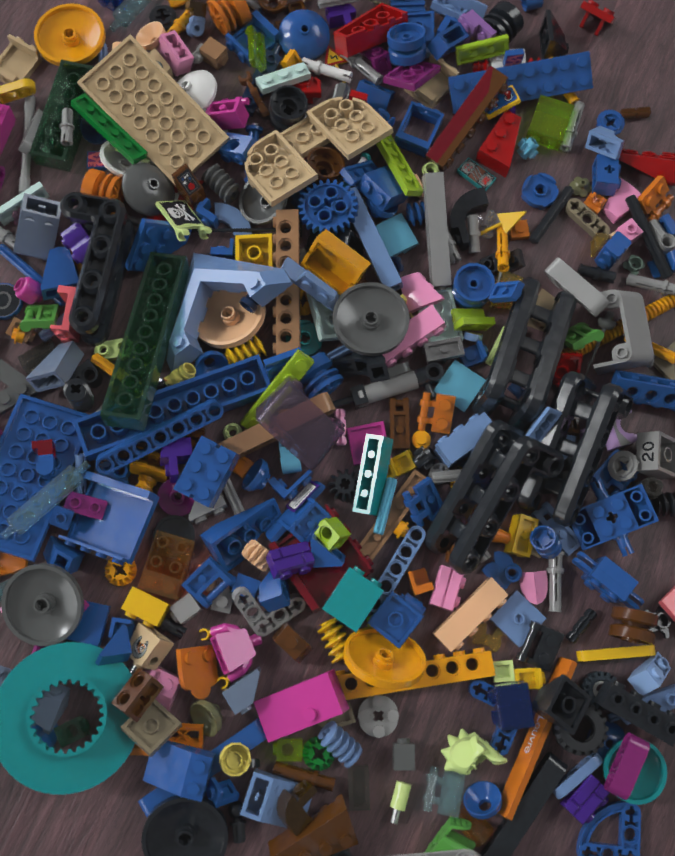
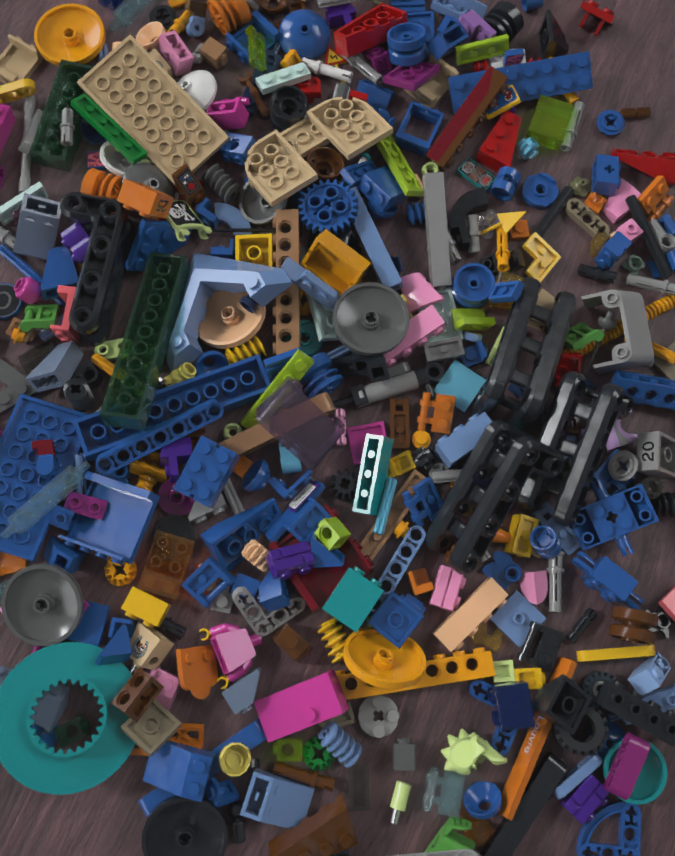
(145, 200): none -> orange brick
(185, 609): light grey brick -> none
(208, 714): olive piece -> none
(254, 130): blue piece -> none
(291, 806): dark brown brick -> none
(397, 235): medium azure slope -> none
(505, 183): none -> blue wheel
(543, 423): medium blue slope -> none
(544, 257): none -> yellow plate
(569, 280): light grey beam -> none
(604, 142): medium blue arch -> none

